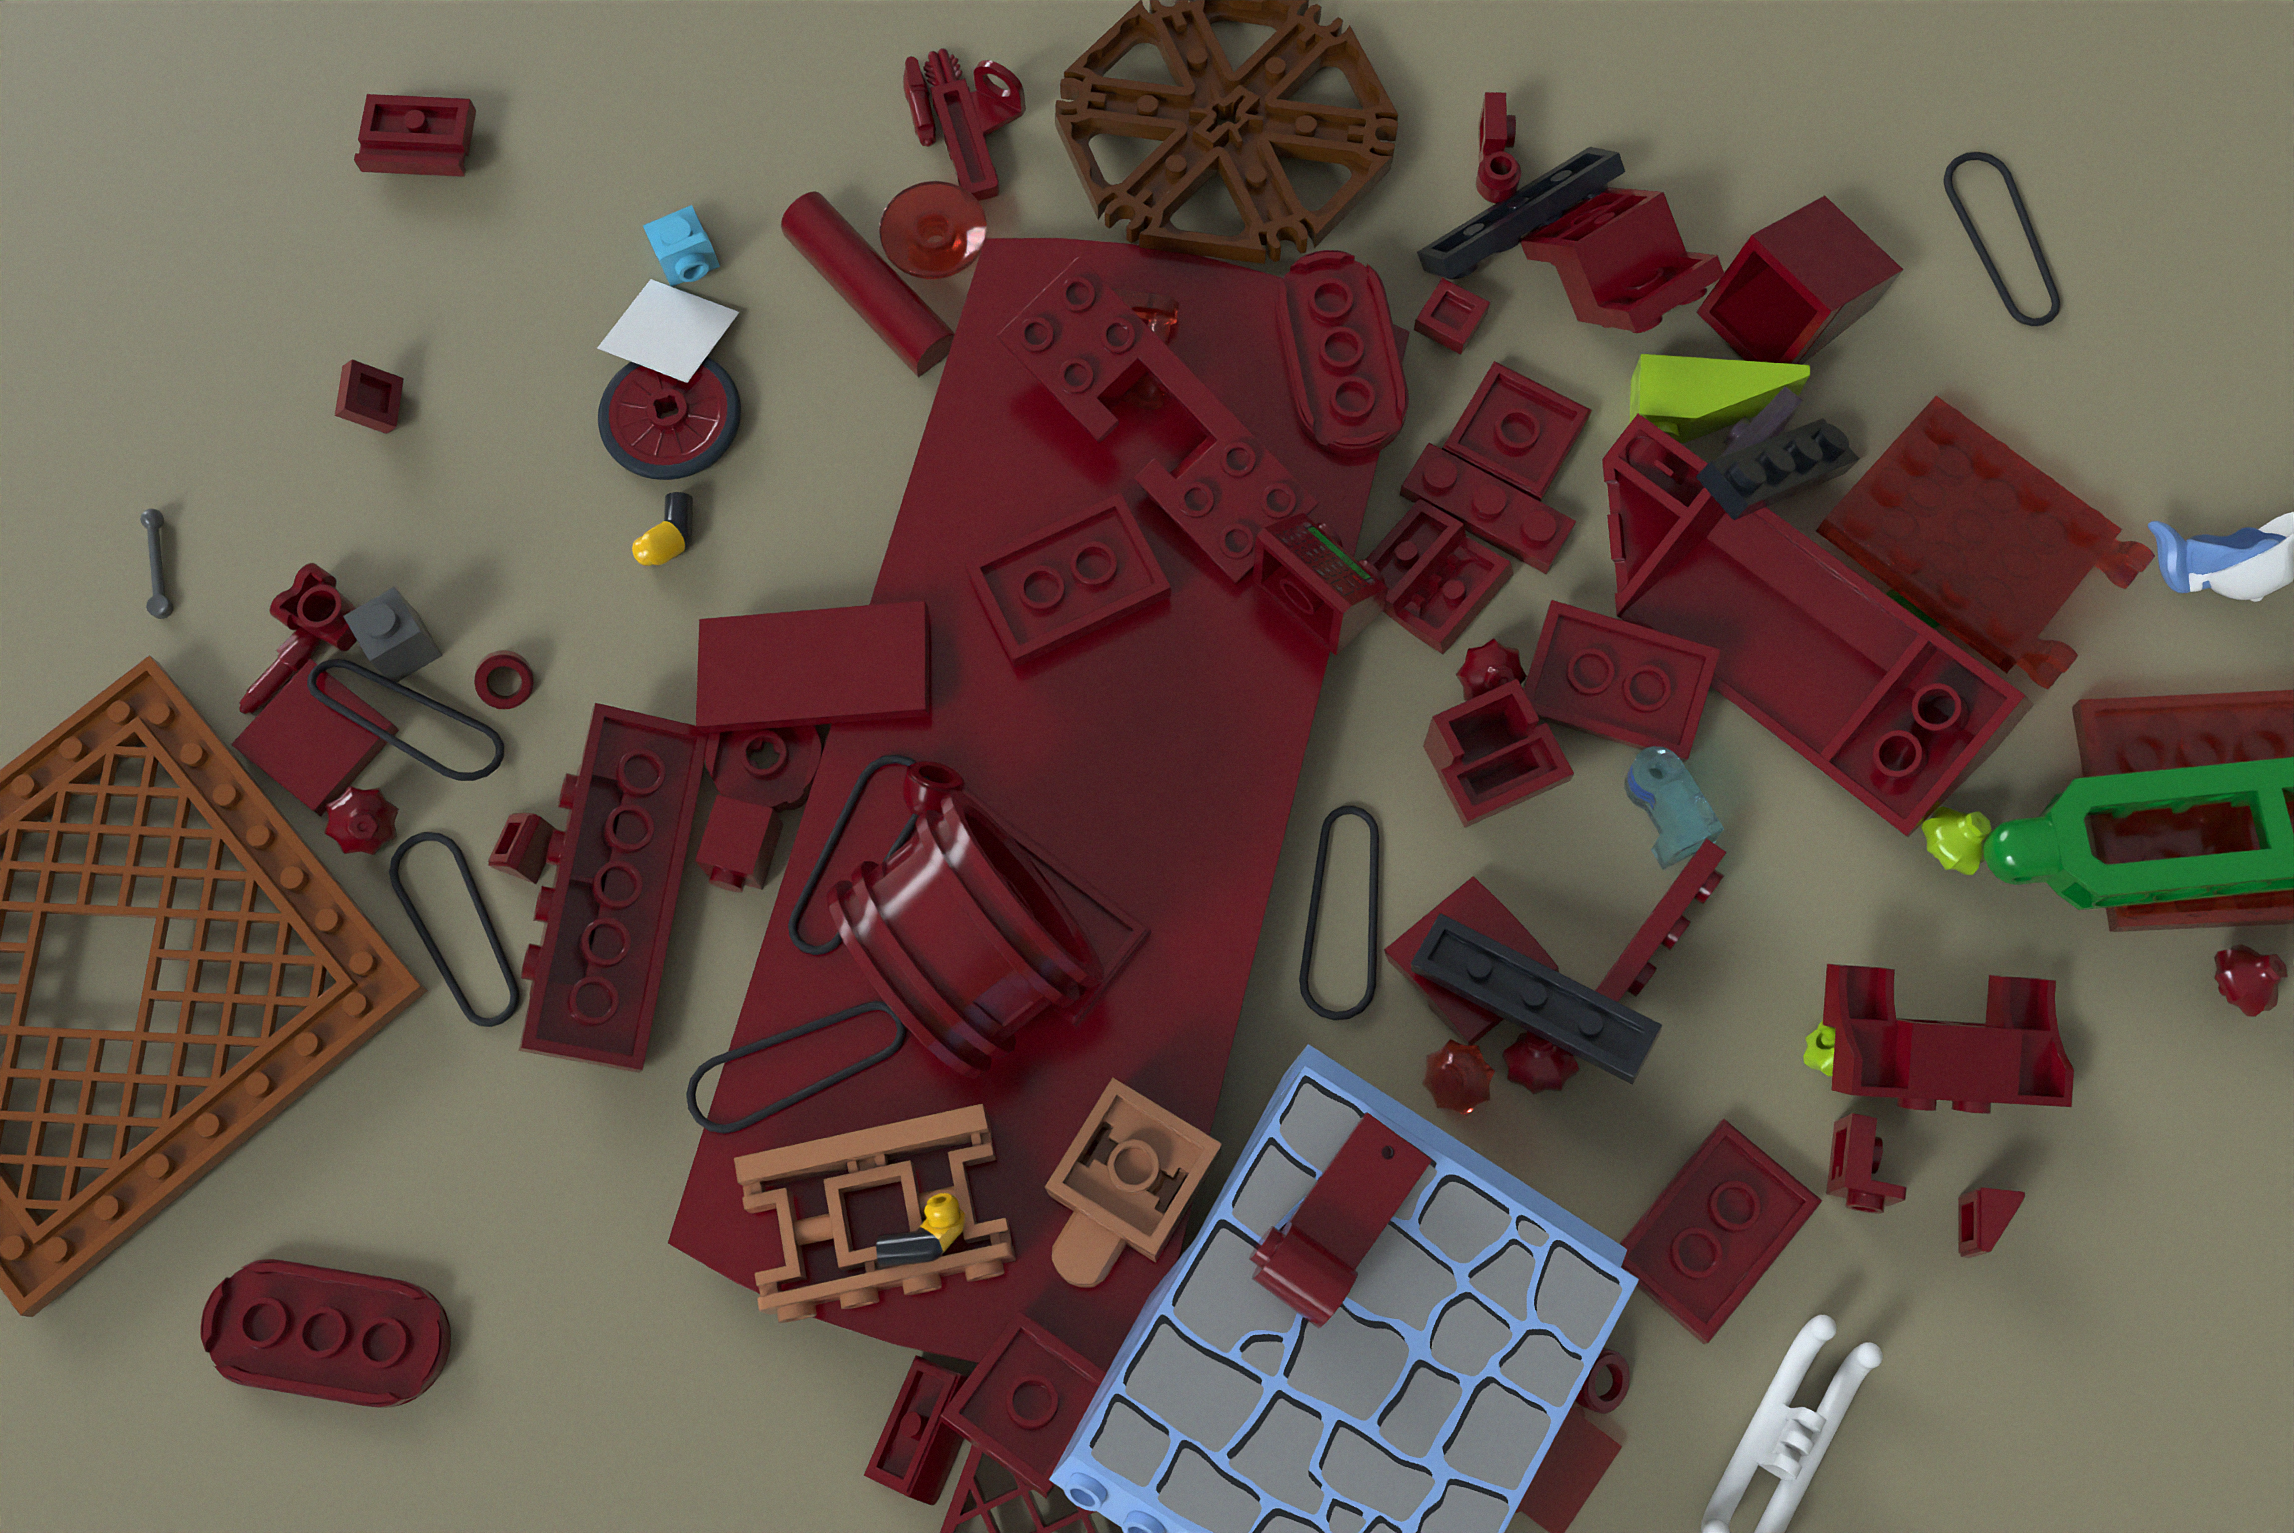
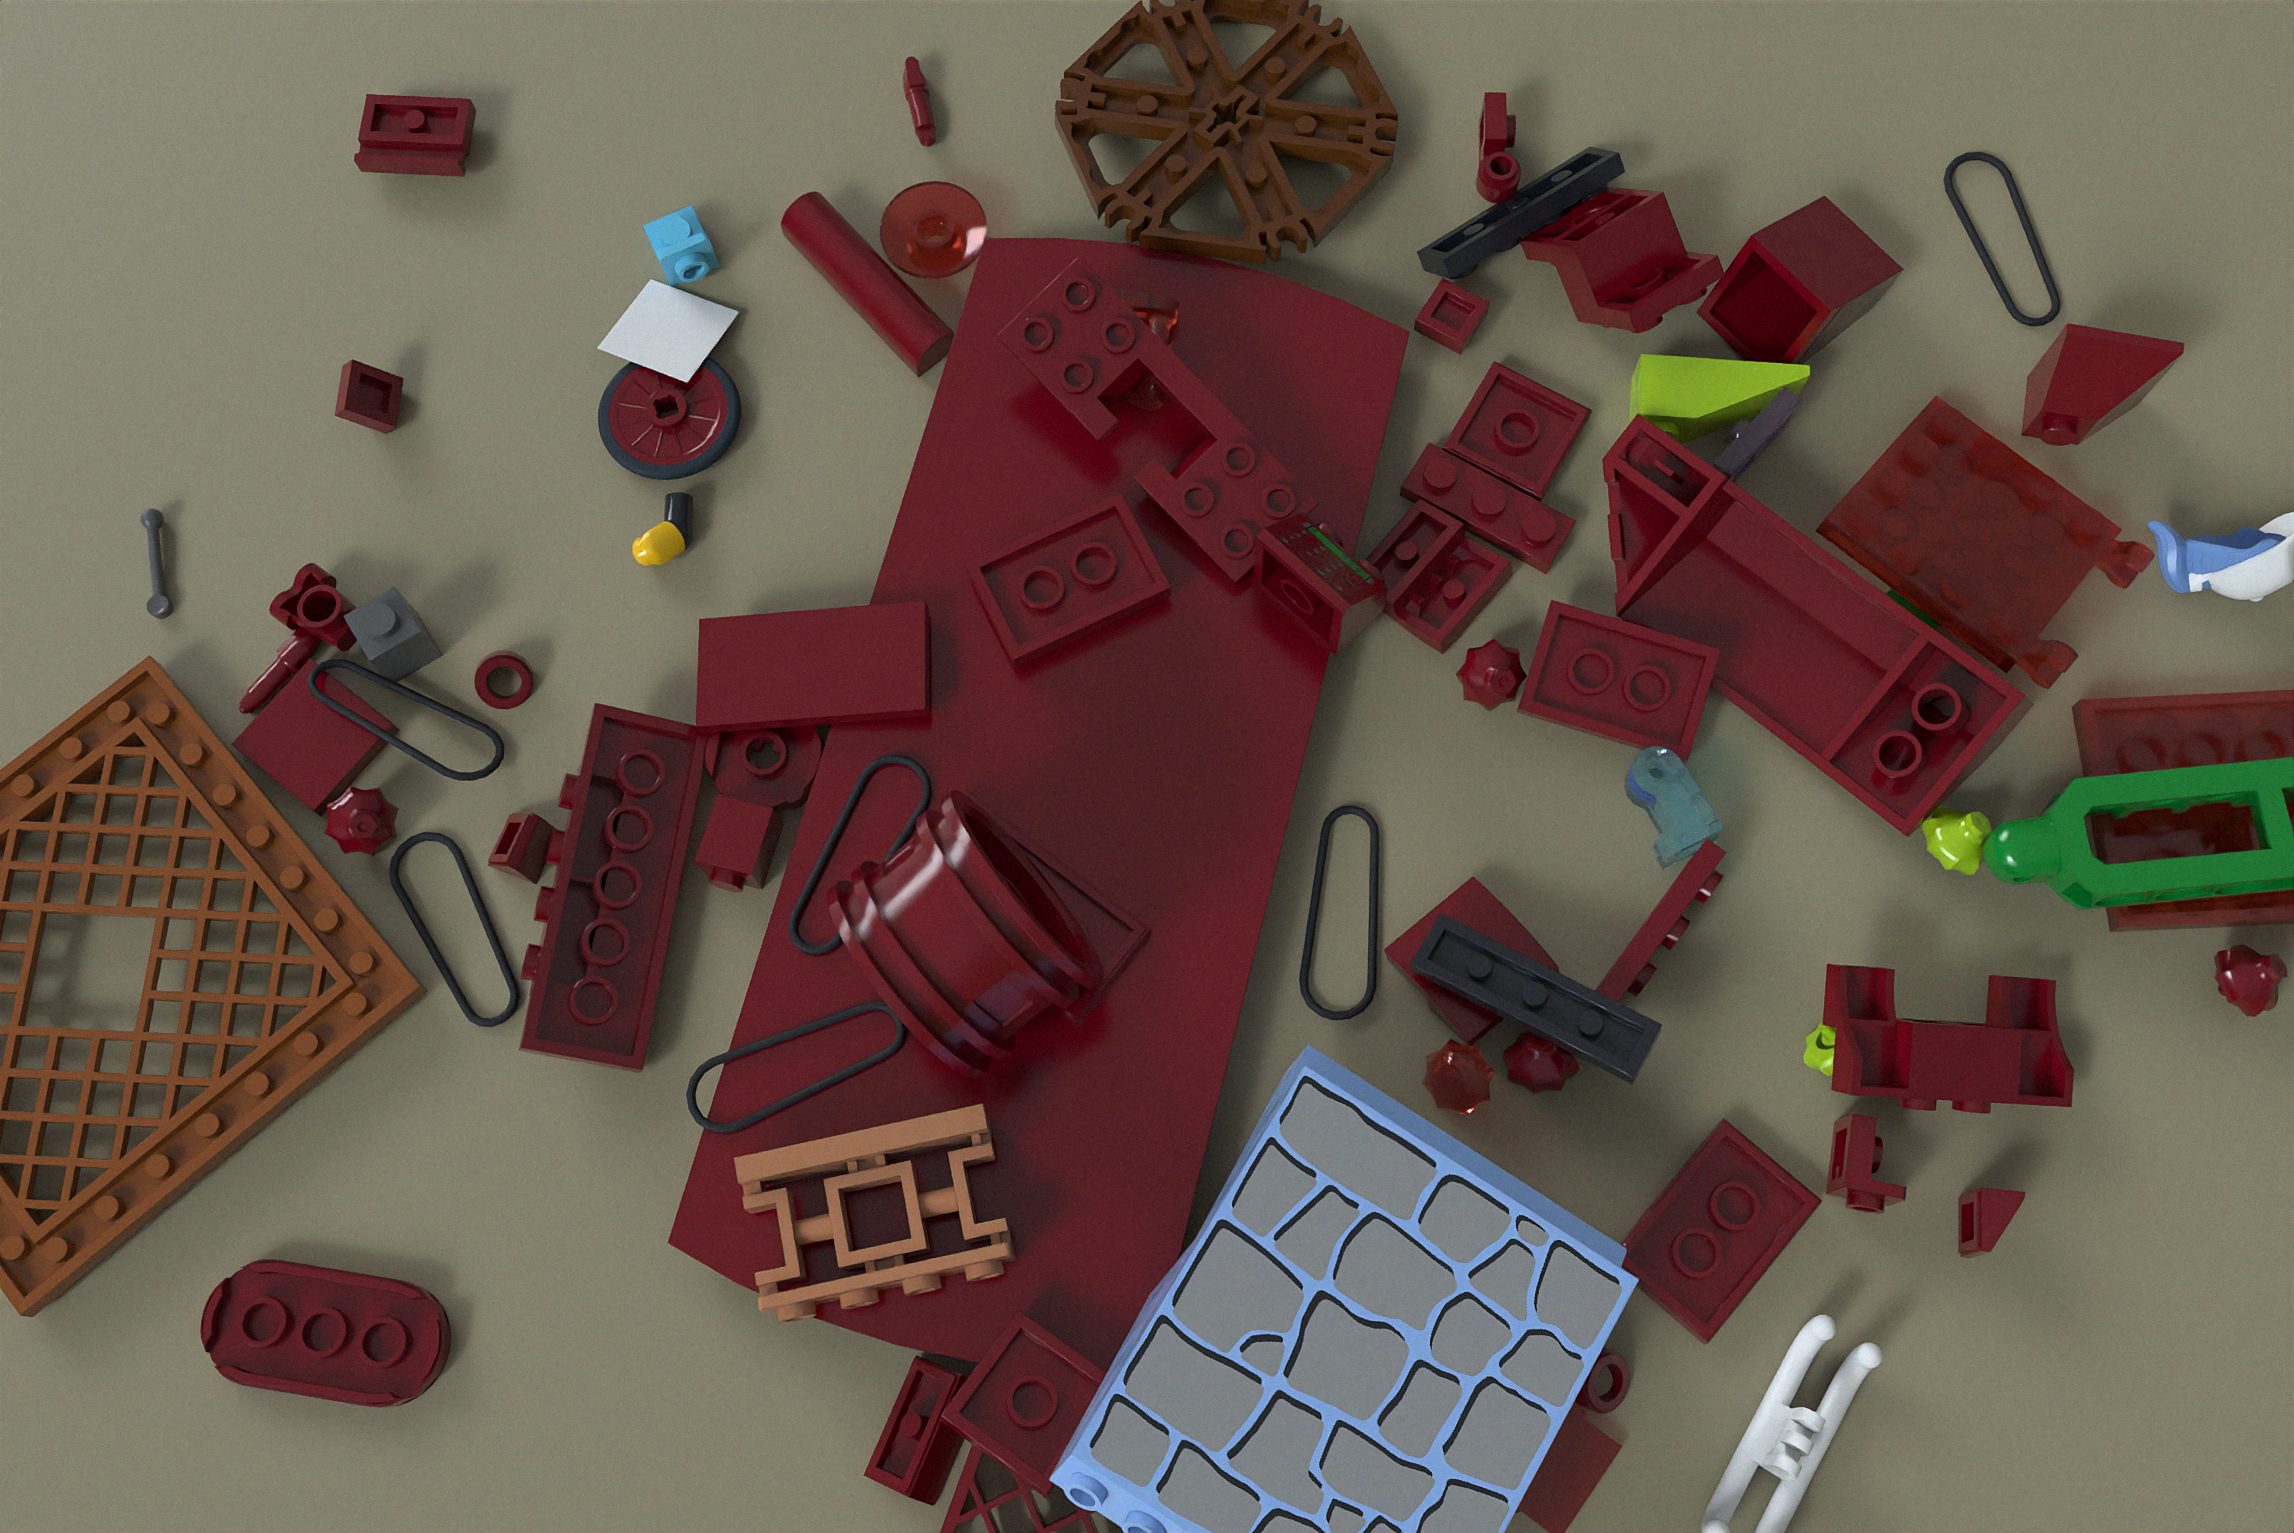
(927, 794): dark red piece -> none
(930, 1240): arm -> none
(972, 115): dark red piece -> none
(1126, 1183): nougat brick -> none
(1339, 1220): dark red door -> none
(1341, 354): dark red tile -> none
(1494, 753): dark red plate -> none
(1778, 468): black plate -> none
(2091, 381): none -> dark red slope

